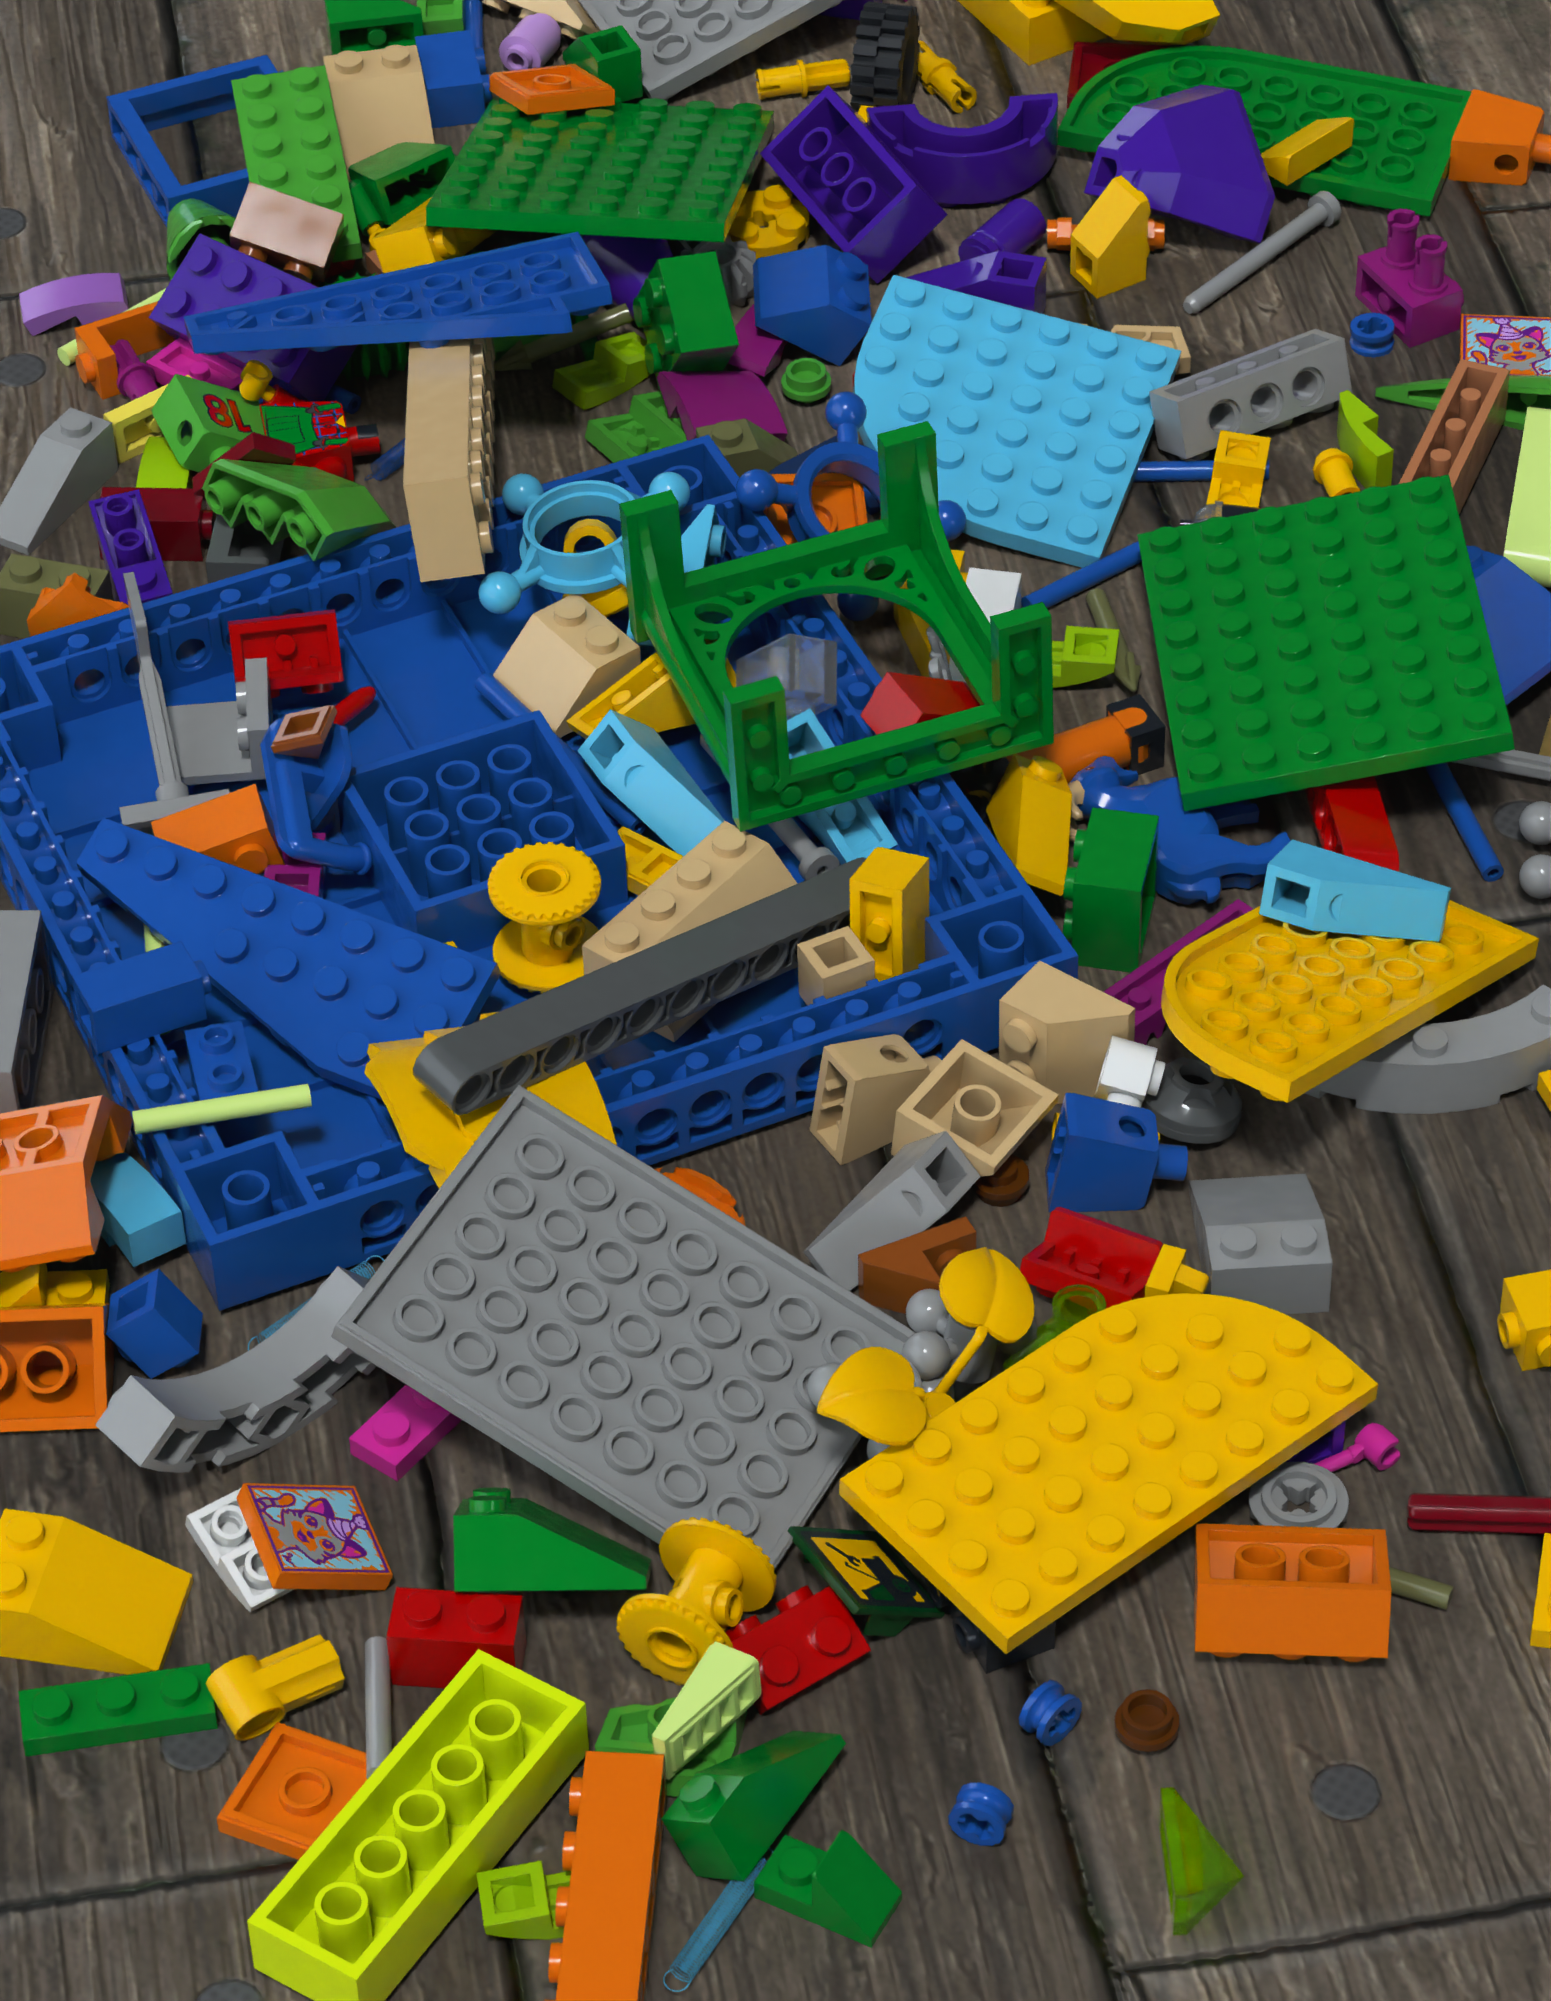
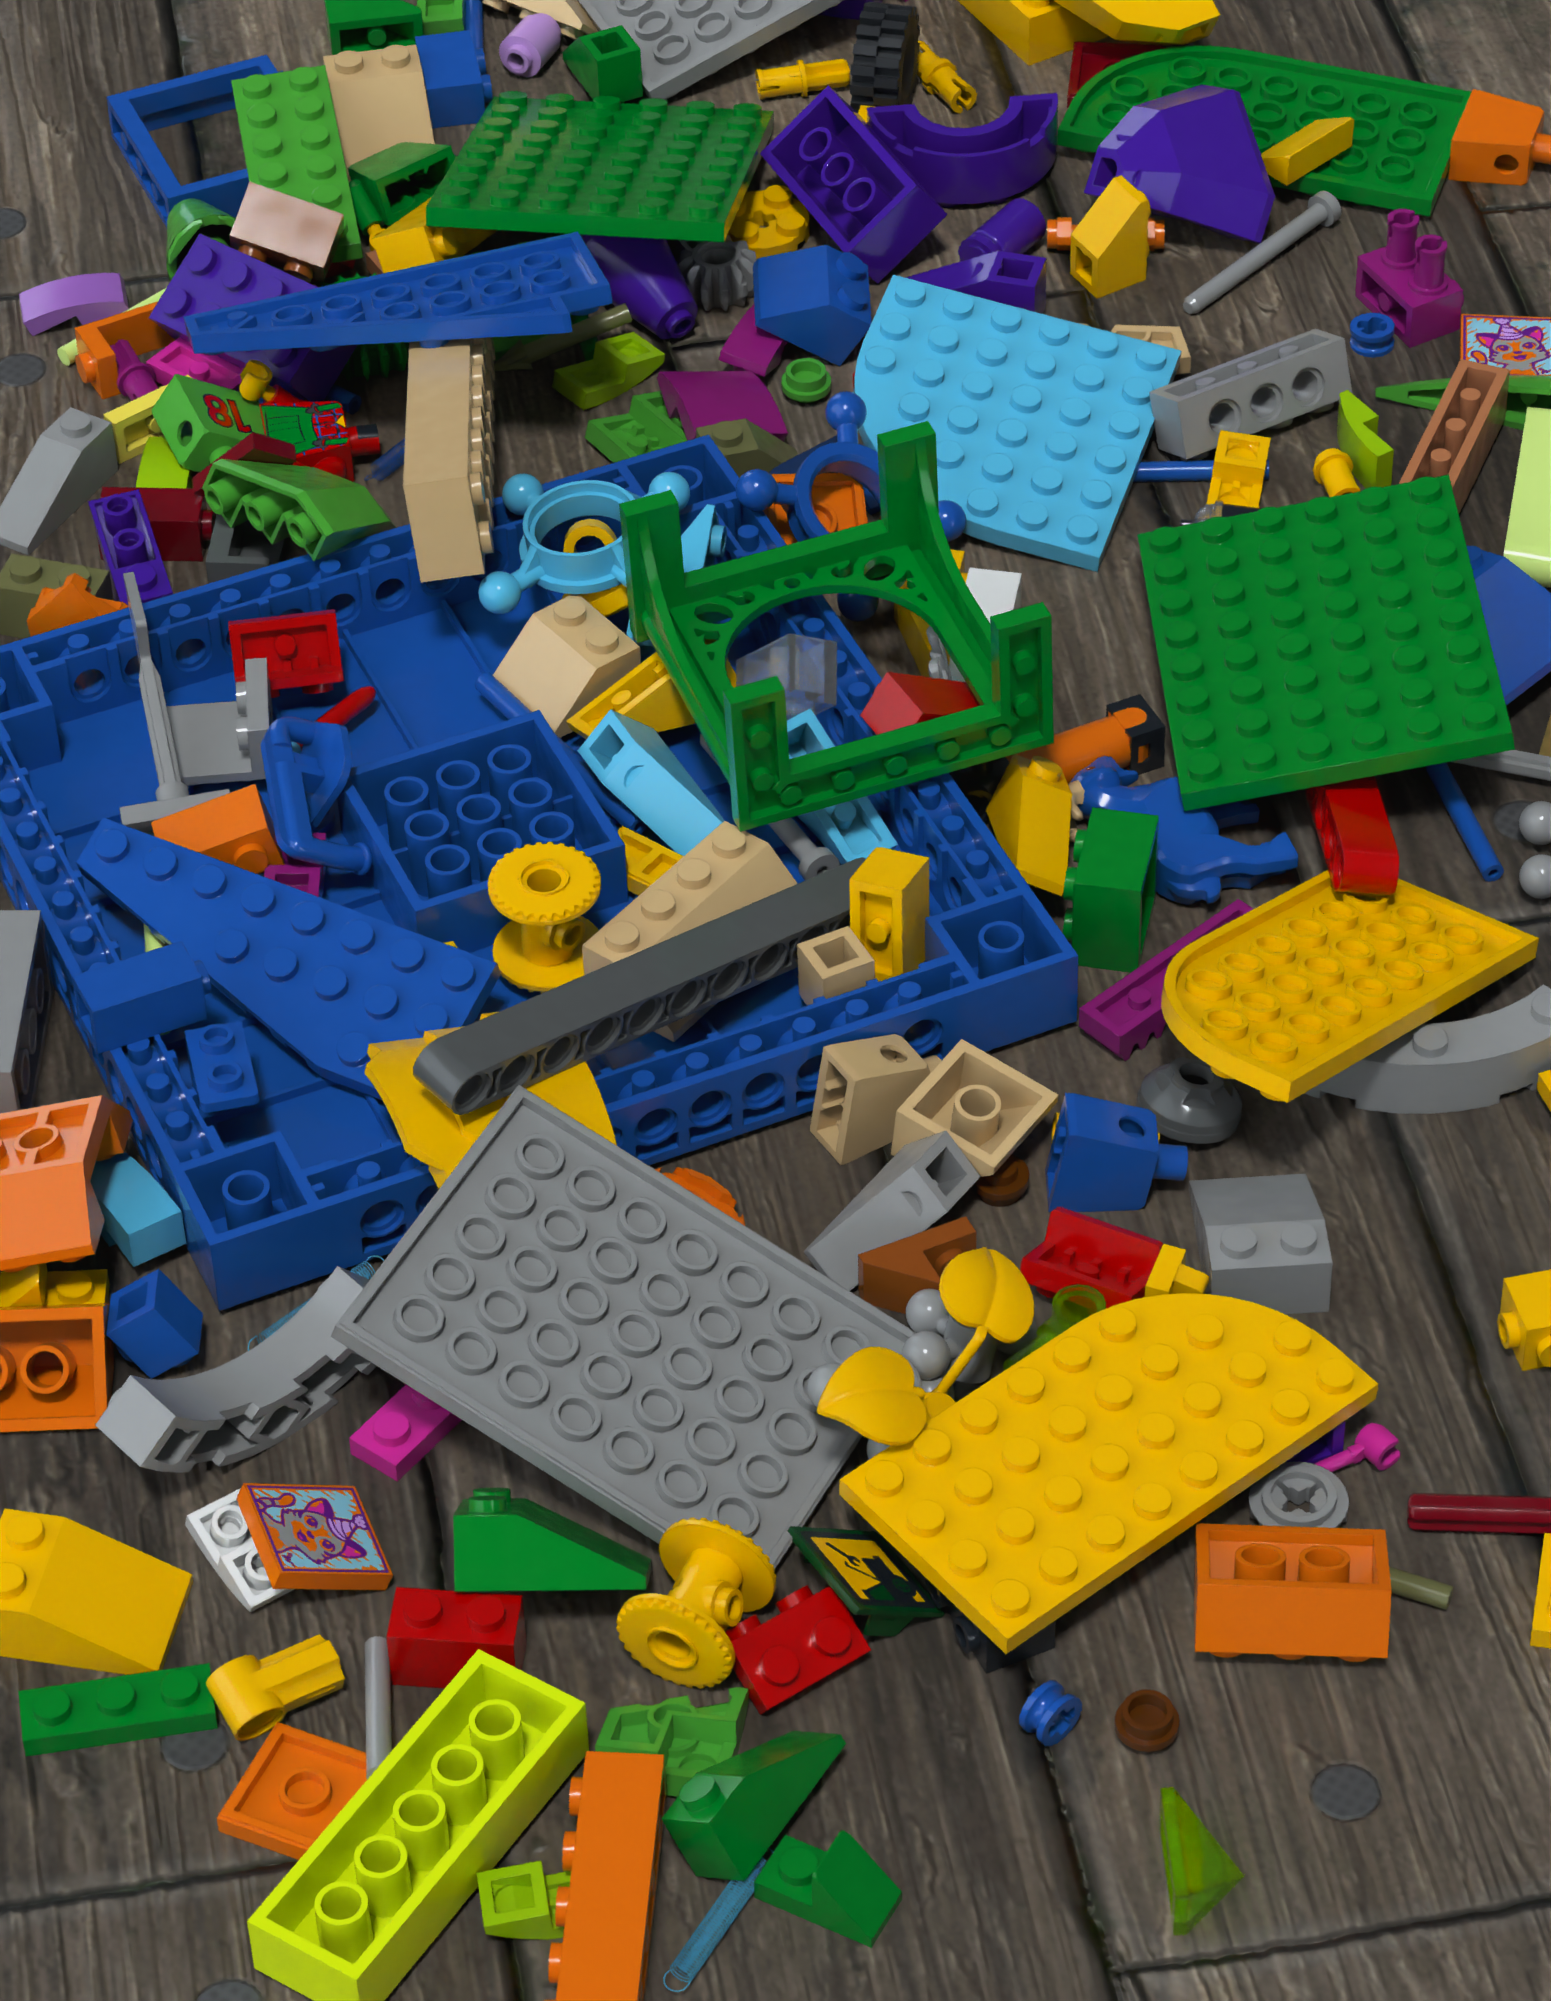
(221, 1109): yellowish green bar -> none
(304, 732): dark orange slope -> none
(551, 89): orange tile -> none
(685, 315): green piece -> none
(709, 1702): yellowish green slope -> none
(981, 1814): blue bush -> none
(1060, 1029): tan slope -> none
(1084, 655): lime slope -> none
(1085, 577): blue bar -> none
(1125, 669): olive piece -> none
(1129, 1072): white plate -> none
(1351, 896): medium azure slope -> none

